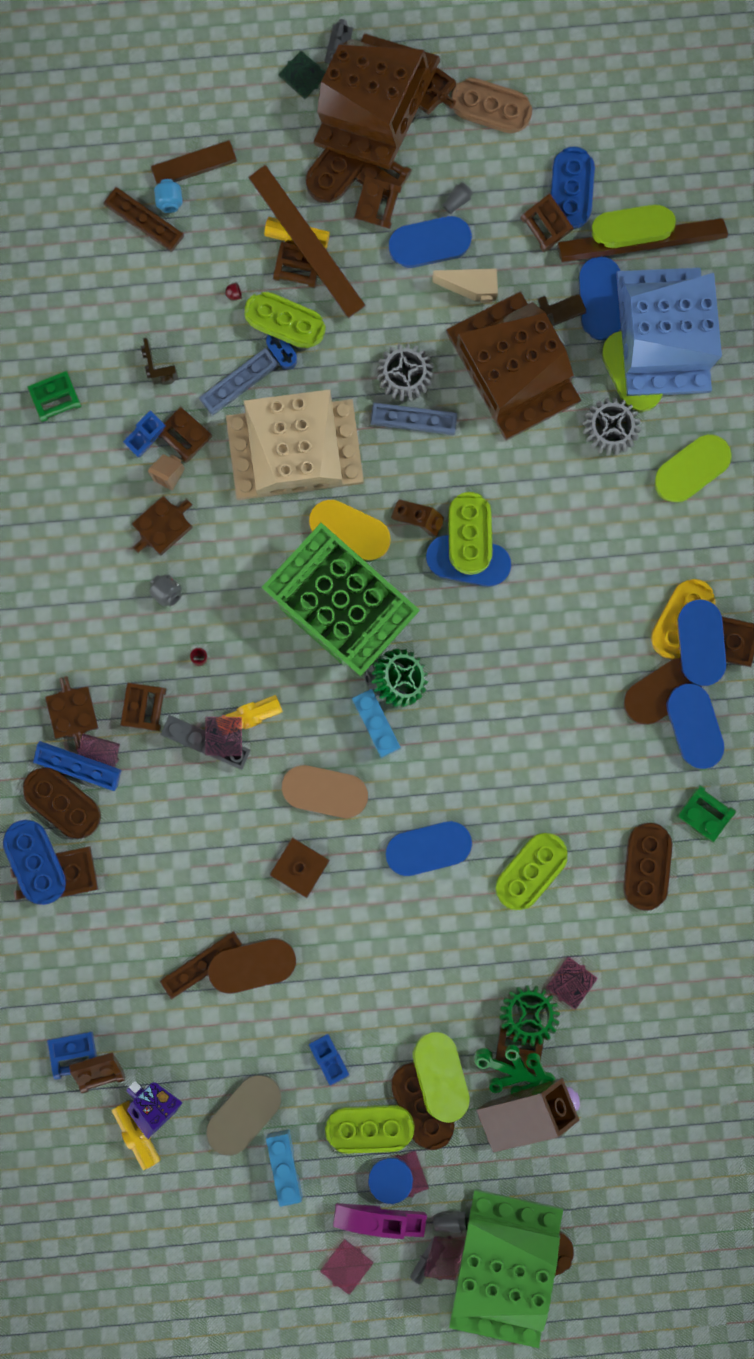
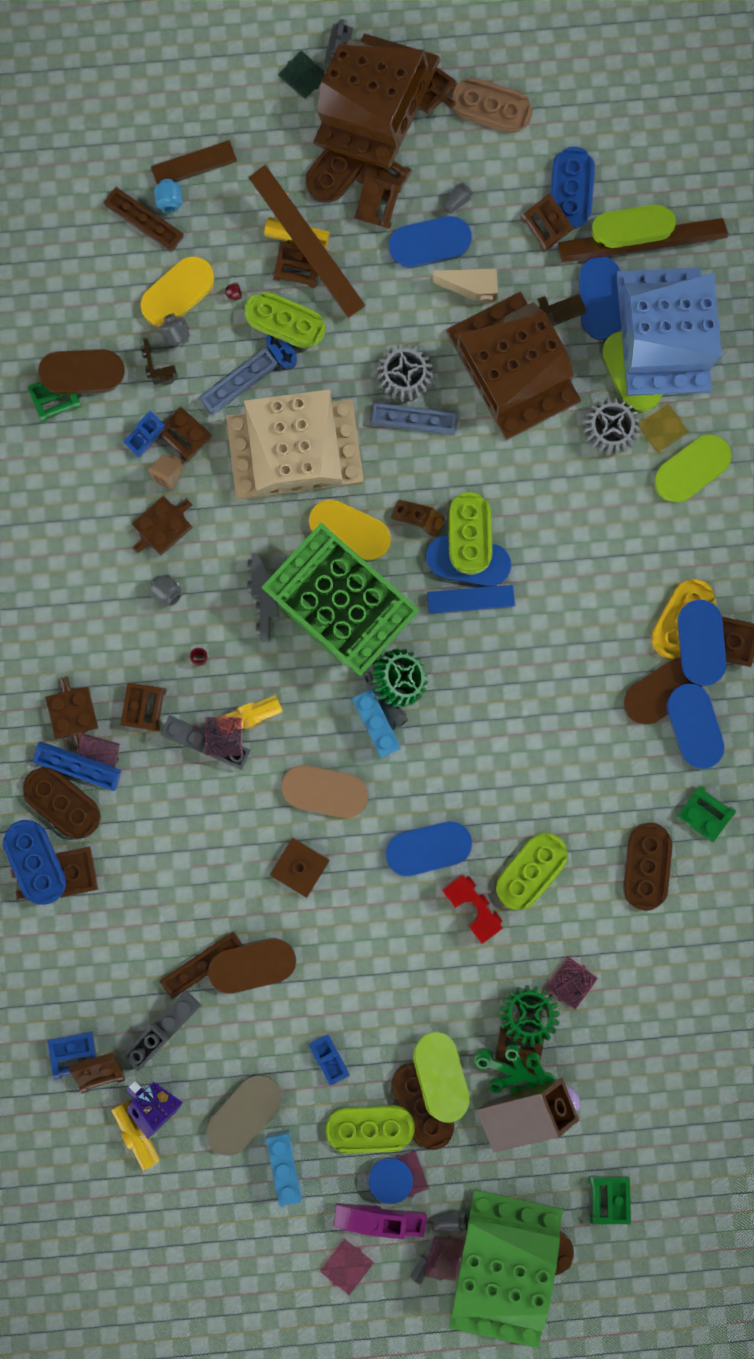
(81, 371): none -> reddish brown tile
(161, 1030): none -> dark grey slope
(175, 330): none -> dark grey head
(178, 290): none -> yellow tile
(267, 607): none -> dark grey slope
(395, 715): none -> dark grey cone
(471, 599): none -> blue tile
(486, 923): none -> red arch
(617, 1200): none -> green plate
(663, 428): none -> clear yellow piece

